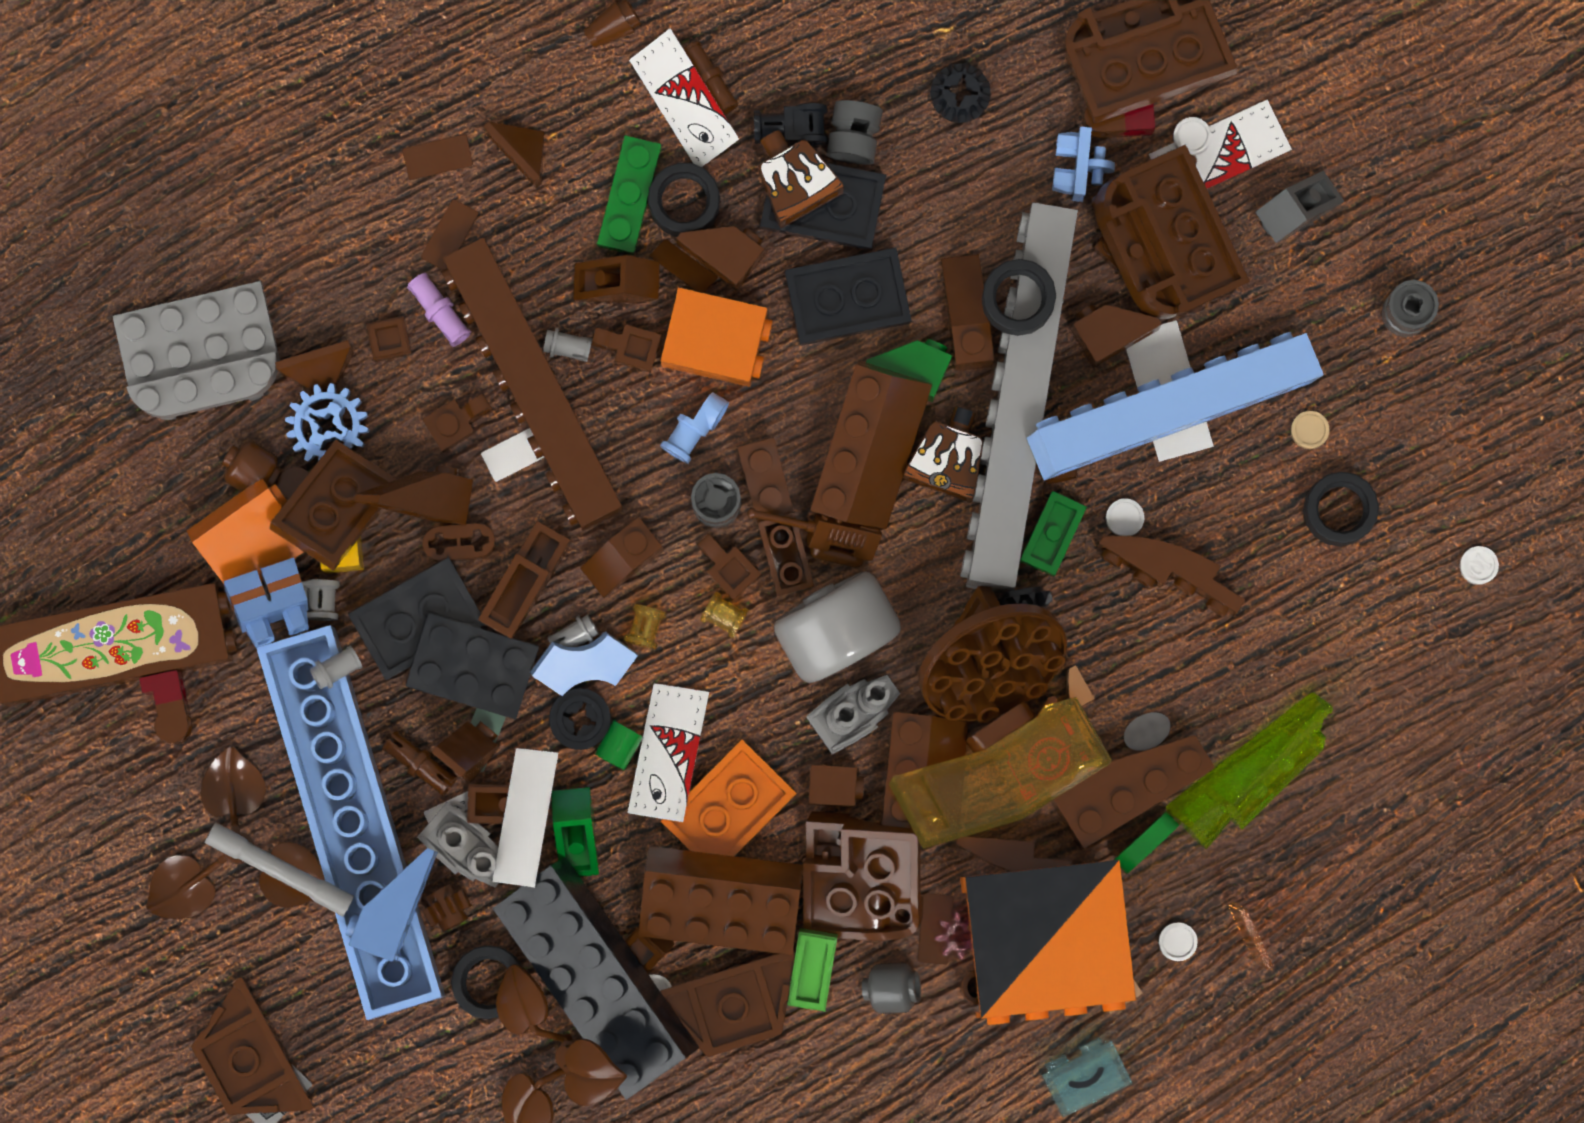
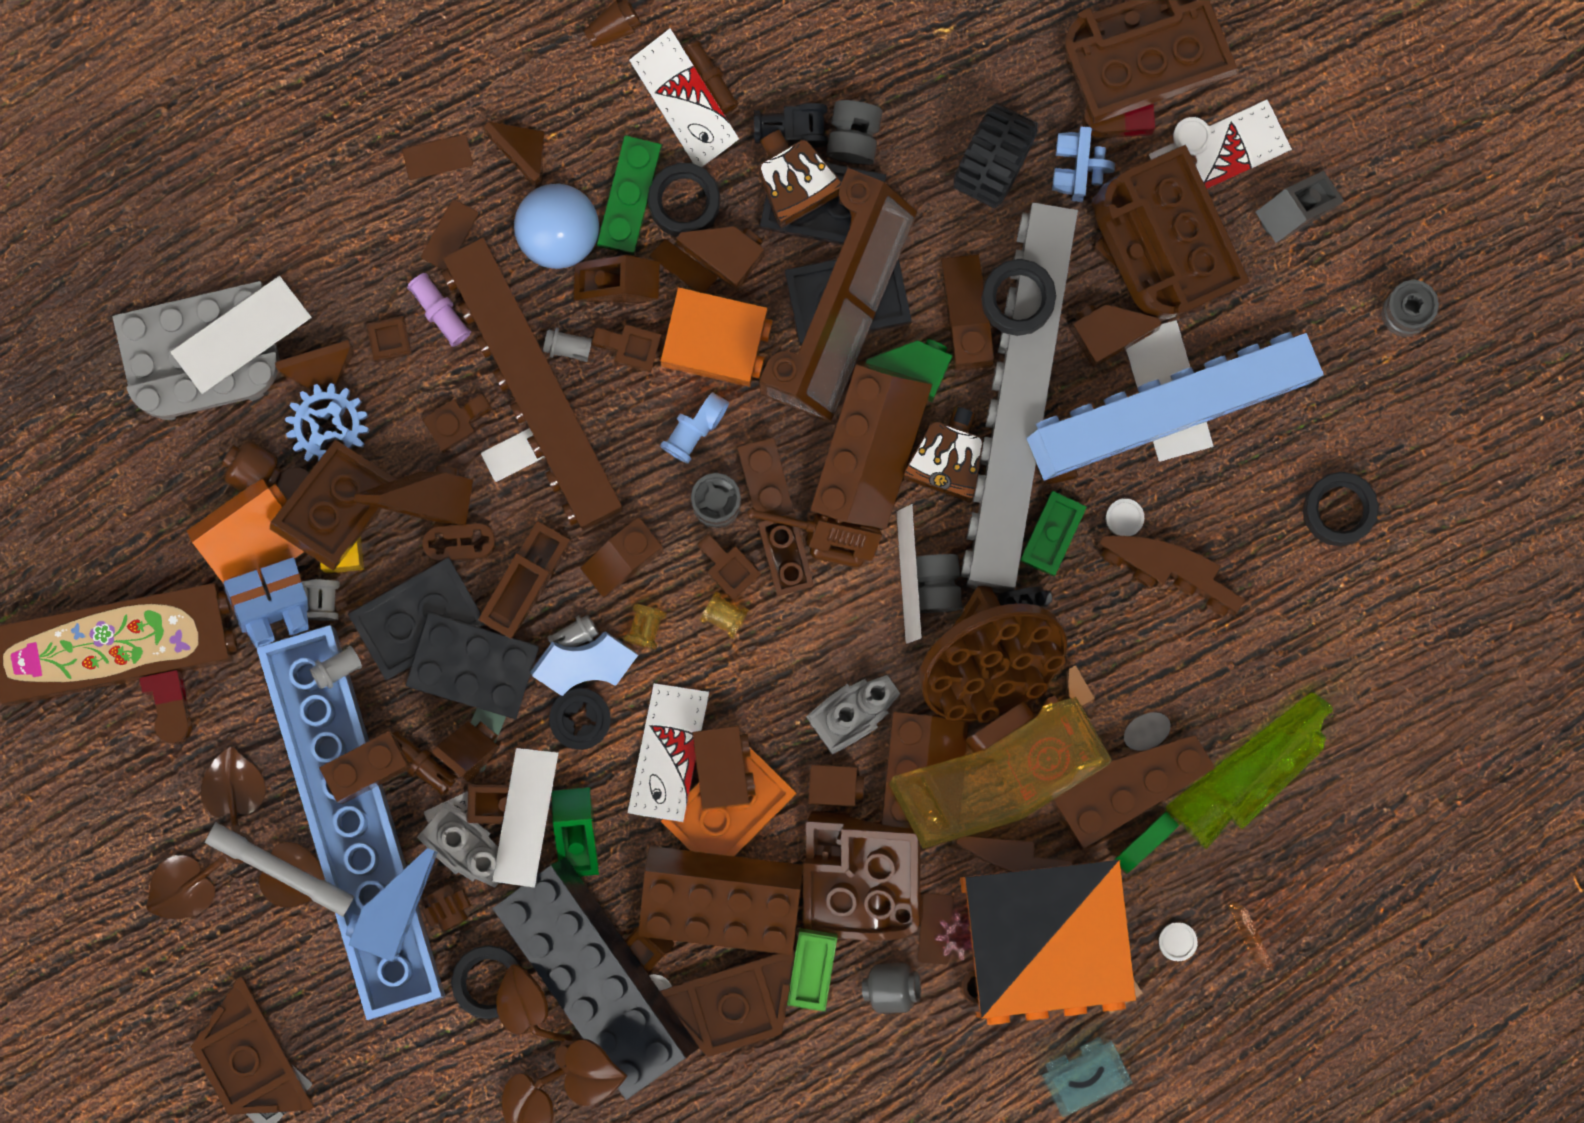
(240, 335): none -> white sticker
(365, 767): none -> reddish brown brick
(556, 226): none -> light blue piece
(618, 745): green beam -> none
(722, 767): none -> reddish brown brick
(837, 627): light grey wheel -> none
(847, 308): none -> windscreen
(909, 574): none -> white sticker
(937, 583): none -> dark grey wheel
(971, 106): black gear -> none
(995, 155): none -> black tyre
(1309, 430): tan piece -> none
(1479, 565): white piece -> none

